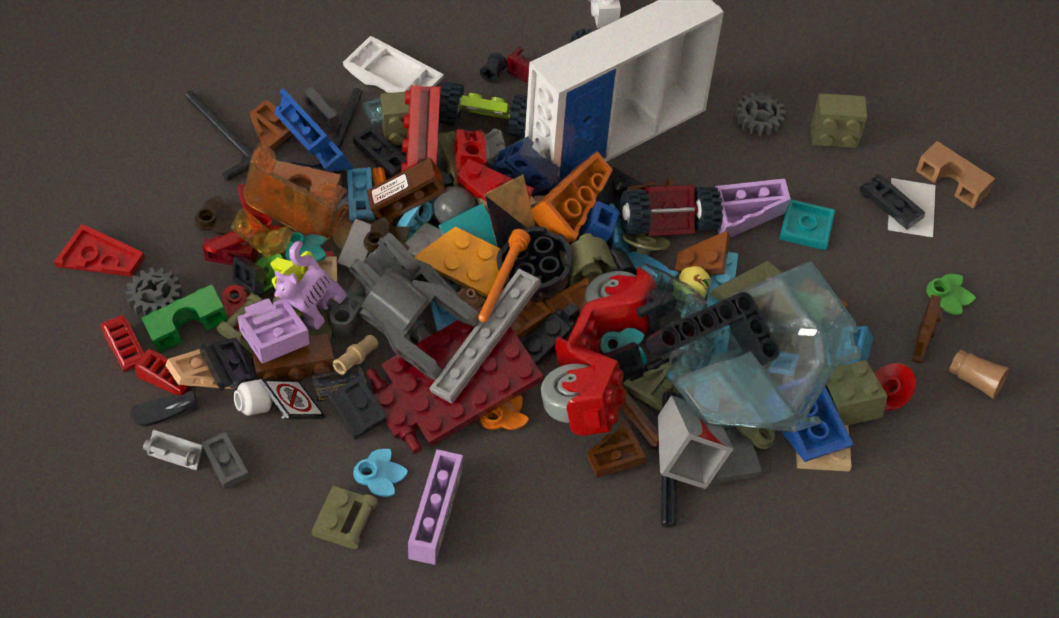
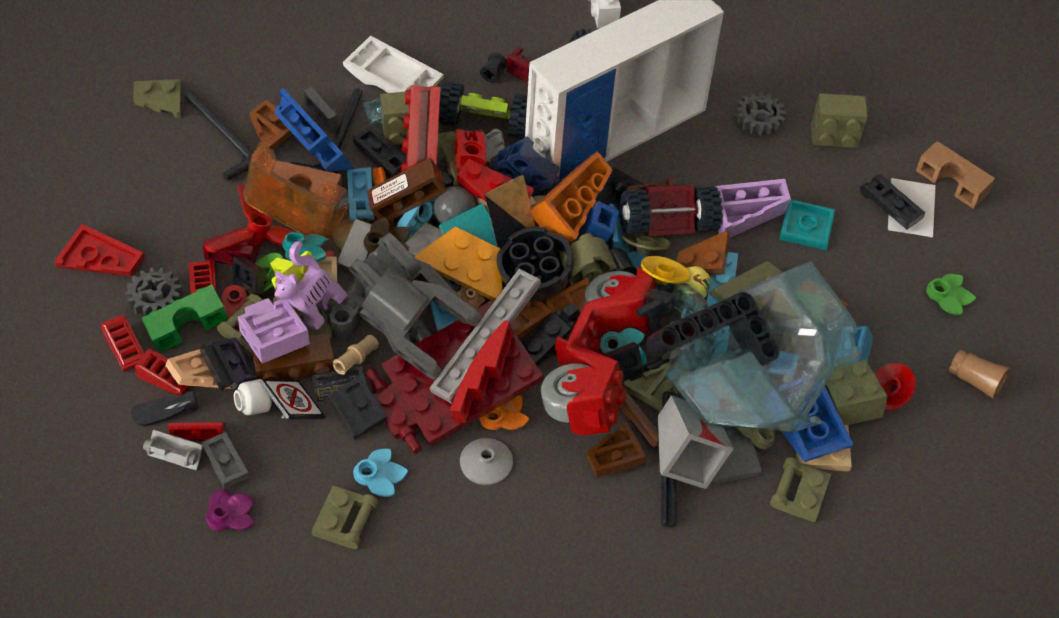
(159, 95): none -> olive wing
(196, 431): none -> red slope
(201, 265): none -> red slope
(218, 216): dark brown plate -> none
(229, 511): none -> magenta plate
(259, 236): clear yellow bracket -> none
(435, 507): lavender brick -> none
(483, 470): none -> light grey dish
(485, 365): none -> red slope
(518, 242): orange piece -> none
(665, 270): none -> yellow dish
(809, 493): none -> olive plate
(927, 327): reddish brown wing -> none

